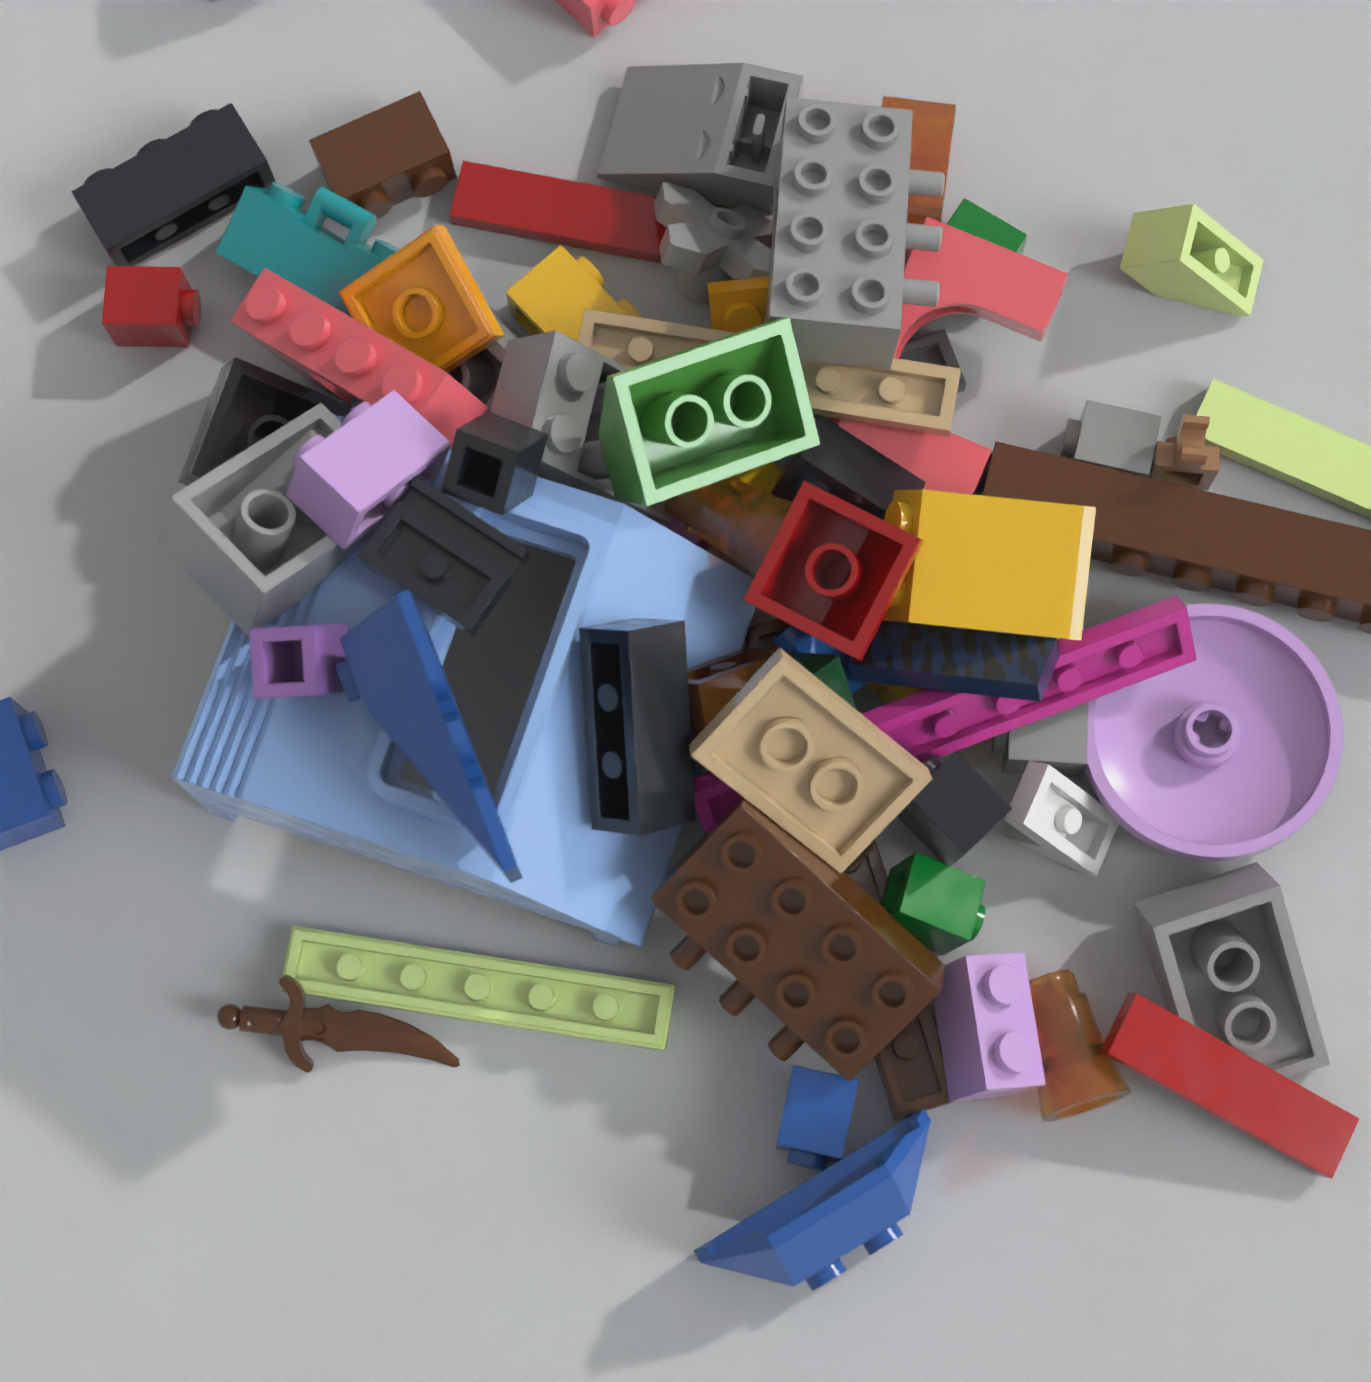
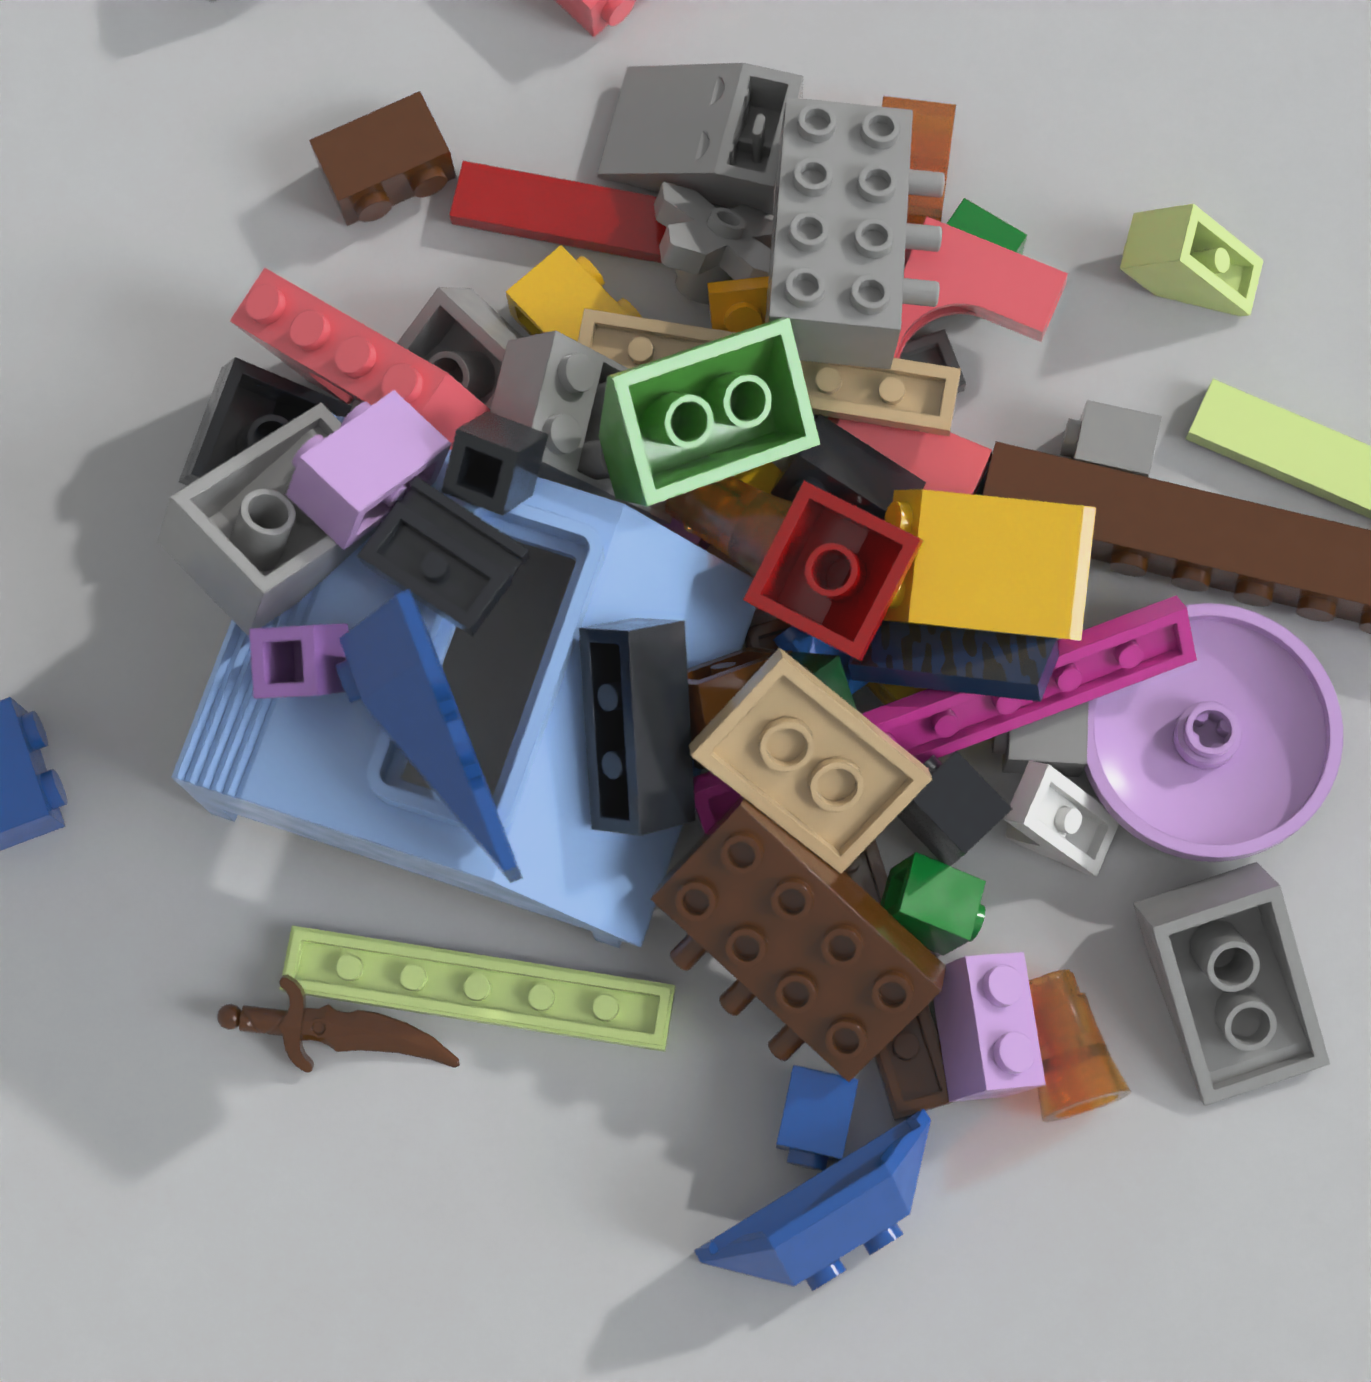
(149, 306): red brick -> none
(173, 186): black brick -> none
(280, 235): teal piece -> none
(425, 302): light orange tile -> none
(1185, 457): medium nougat plate -> none
(1229, 1085): red tile -> none

